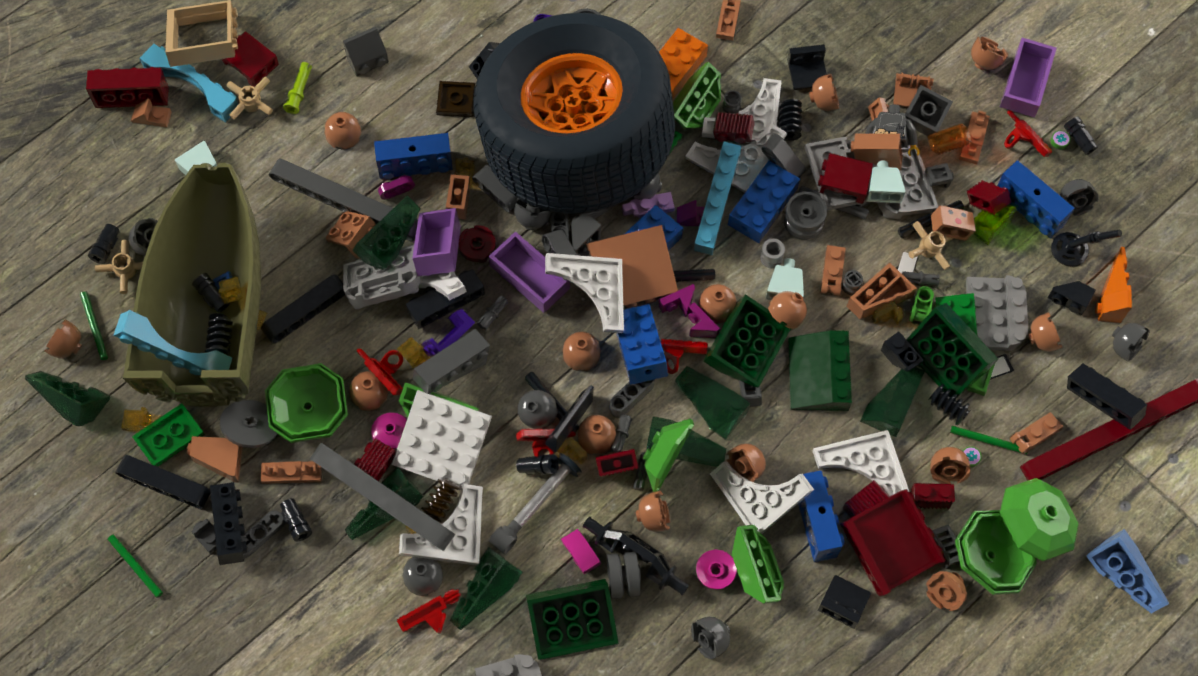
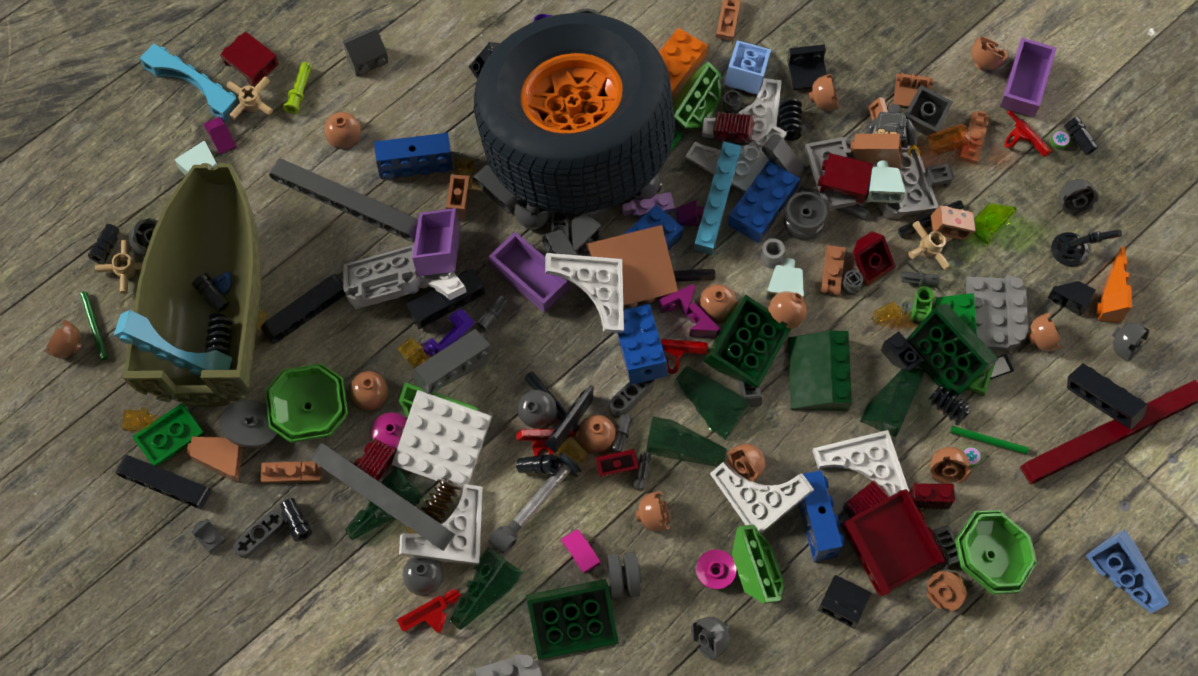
(68, 399): clear green wedge -> none
(127, 87): dark red brick -> none
(135, 566): green bar -> none
(151, 115): nougat slope -> none
(199, 14): tan window -> none
(220, 135): none -> magenta slope
(227, 523): black brick -> none
(230, 290): clear yellow bracket -> none
(350, 229): nougat bracket -> none
(384, 369): red piece -> none
(387, 237): clear green wedge -> none
(396, 187): magenta plate -> none
(455, 98): dark brown tile -> none
(480, 253): dark red plate -> none
(581, 351): nougat cylinder -> none
(645, 551): black plate -> none
(665, 451): bright green wedge -> none
(747, 67): none -> light blue slope
(873, 257): none -> dark red slope
(881, 290): nougat wedge -> none
(907, 264): white sticker -> none
(989, 197): dark red brick -> none
(1035, 199): blue brick -> none
(1036, 433): nougat plate -> none
(1039, 519): bright green rock -> none

